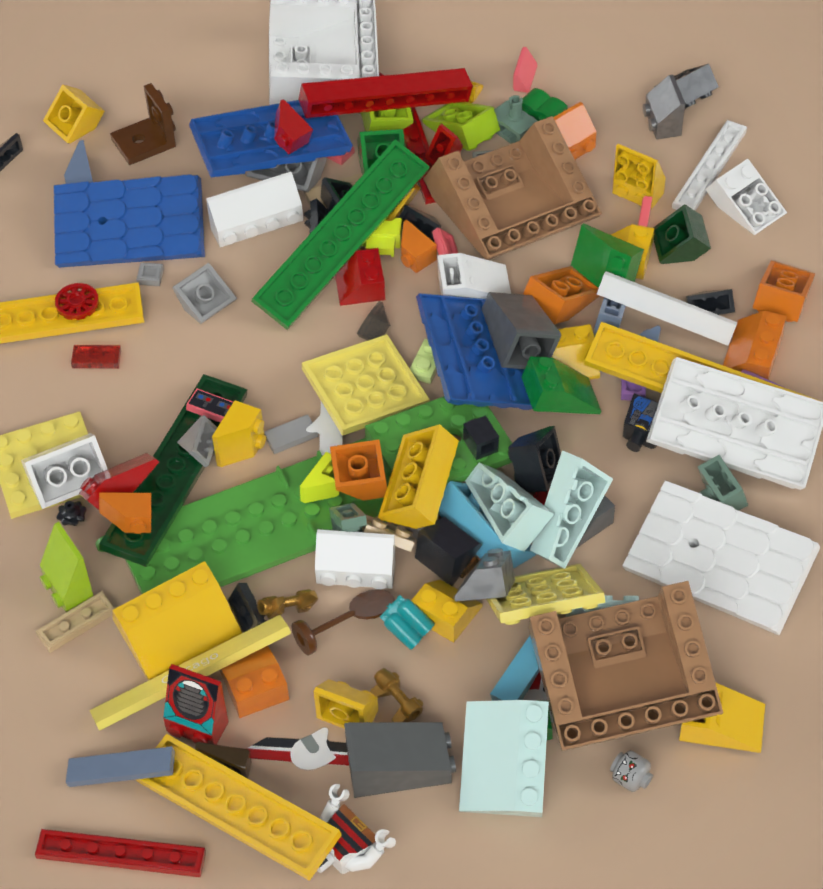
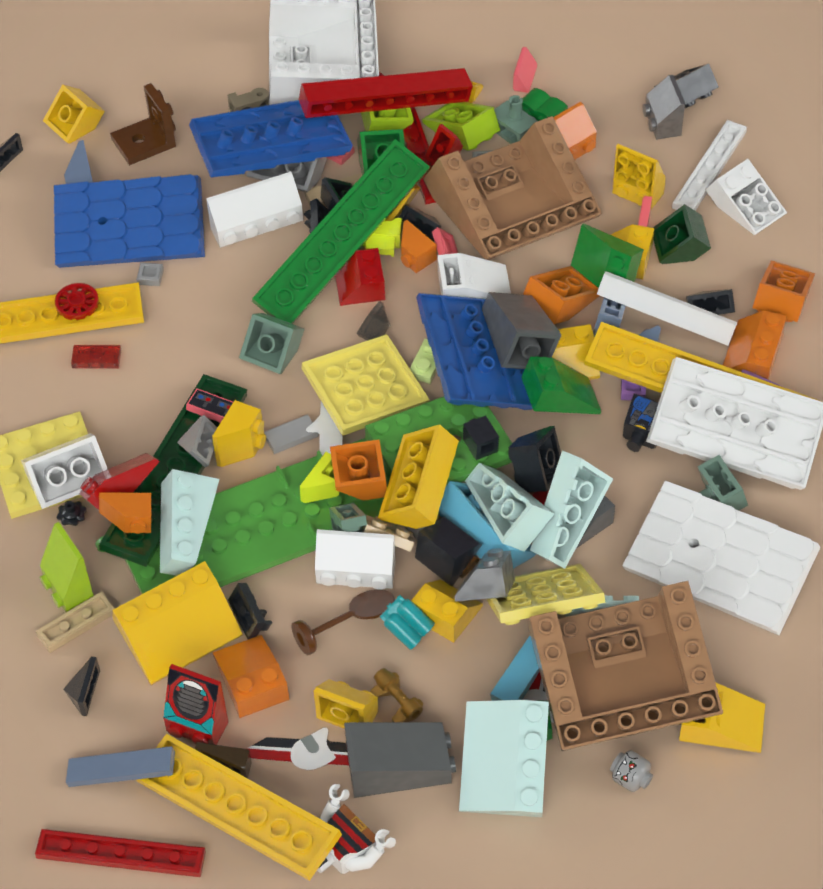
(83, 685): none -> black slope
(184, 517): none -> light aqua wedge
(203, 293): light grey slope -> none
(204, 664): light yellow tile -> none
(255, 98): none -> dark tan leg
(271, 342): none -> sand green slope
(274, 606): pearl gold piece -> none
(290, 128): red slope -> none

